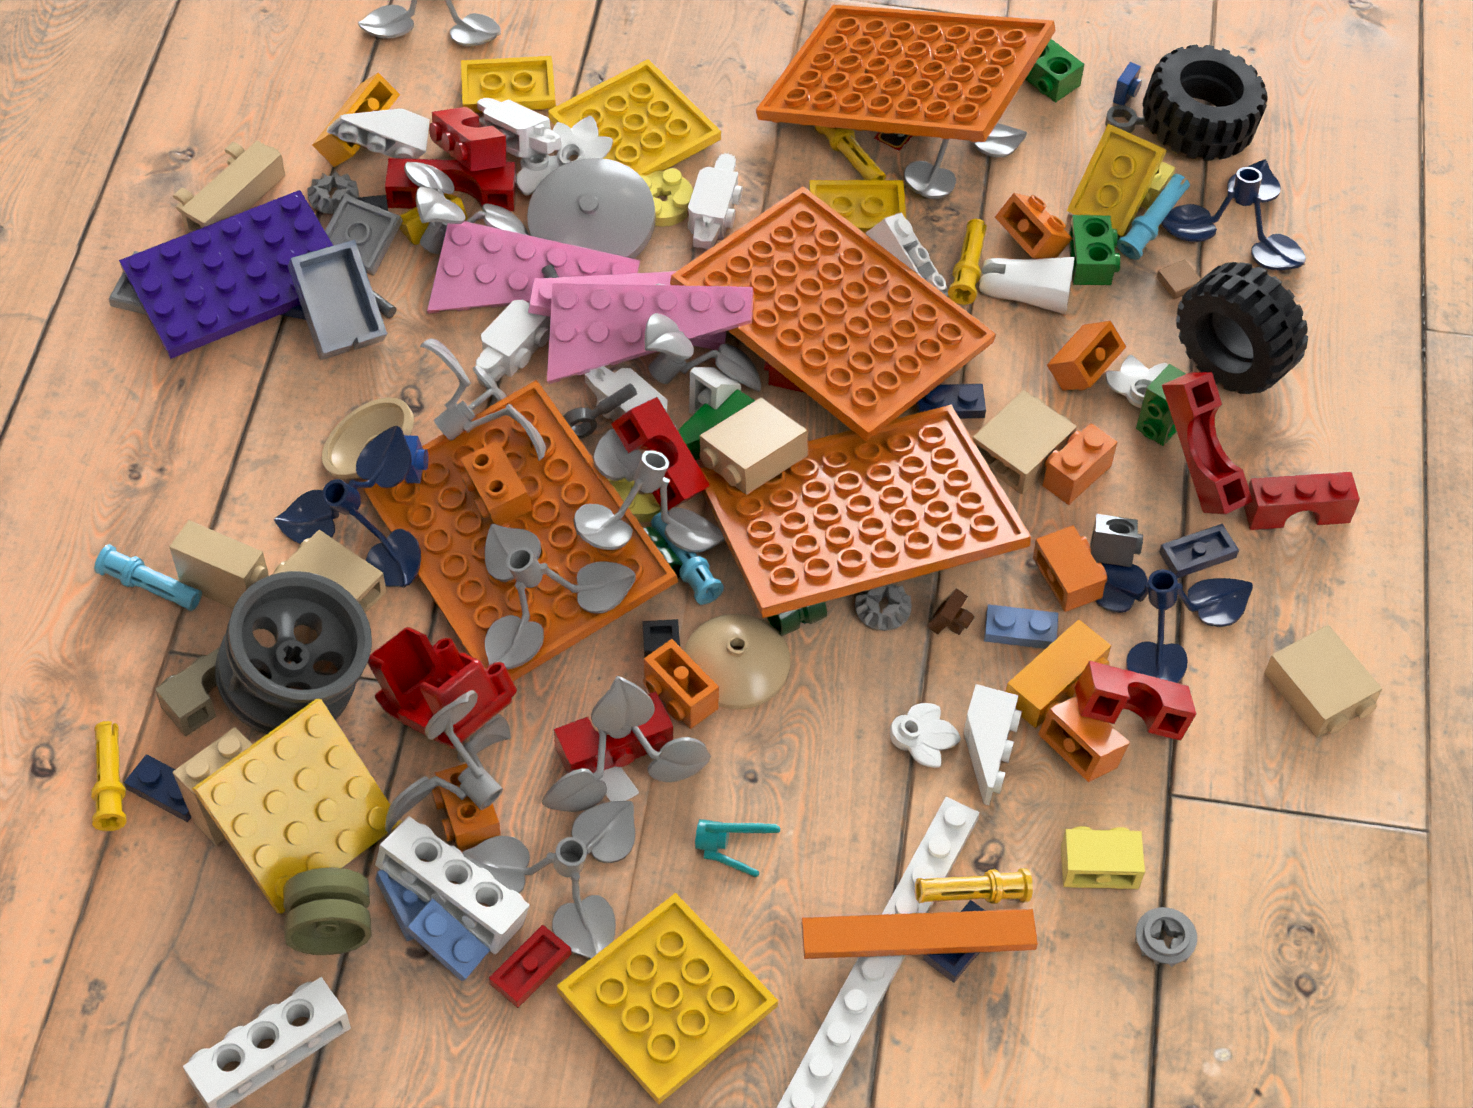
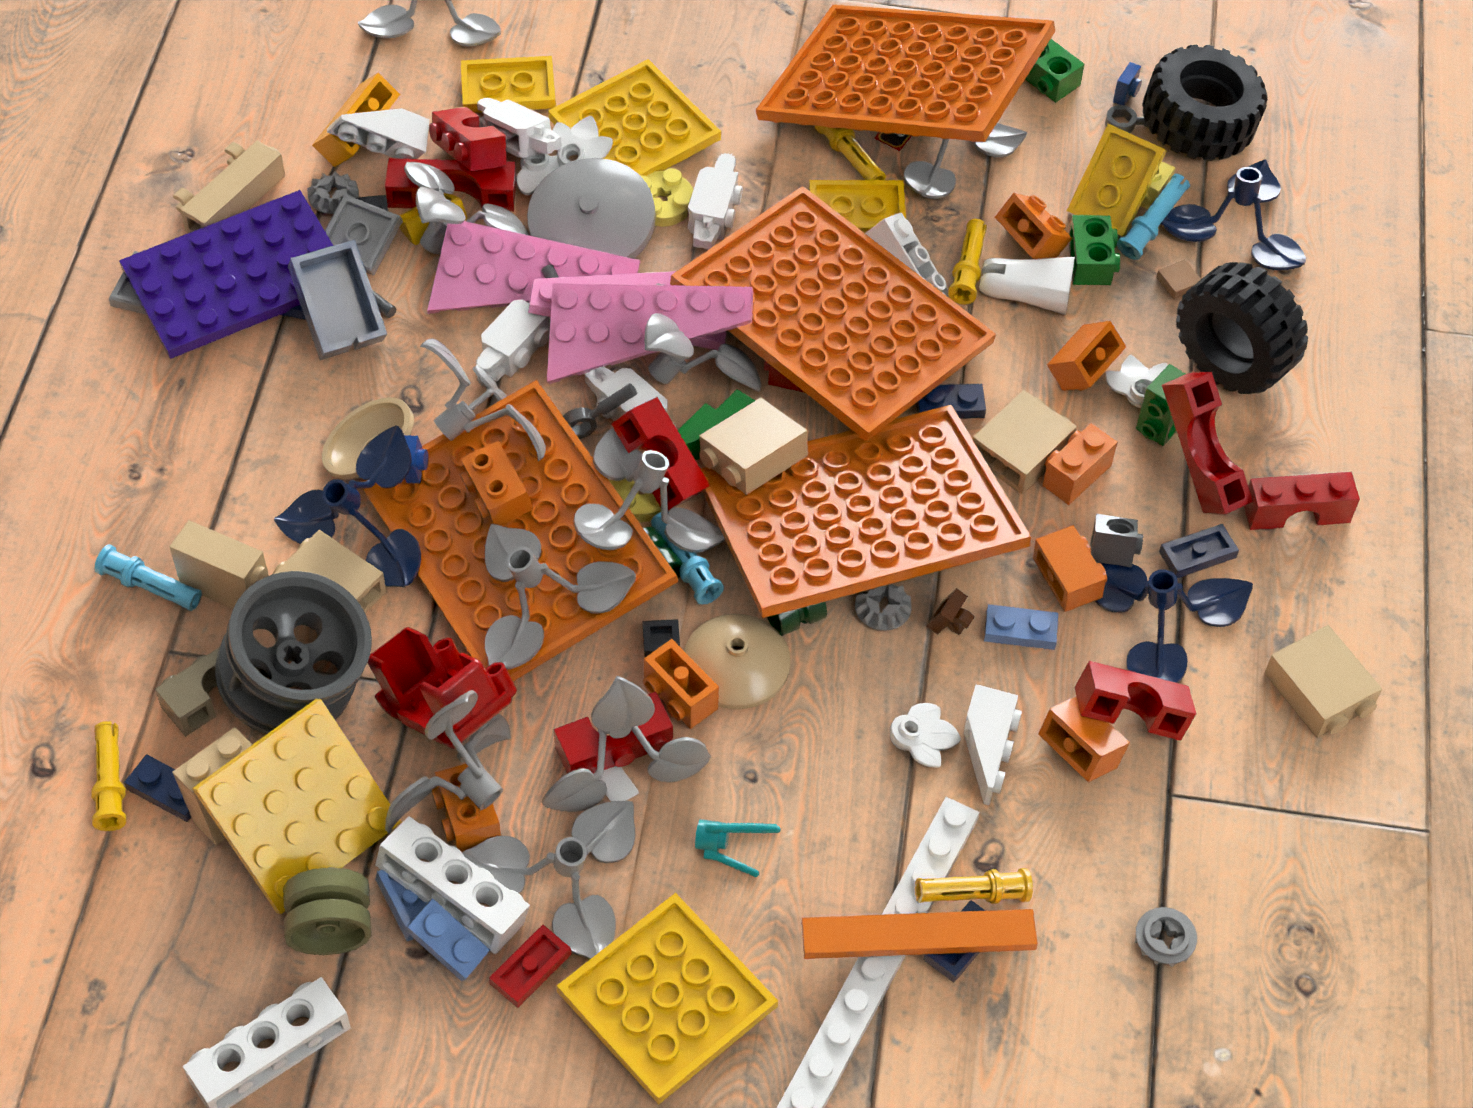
(709, 387): white slope -> none
(1056, 671): light orange brick -> none
(1102, 858): light yellow brick -> none

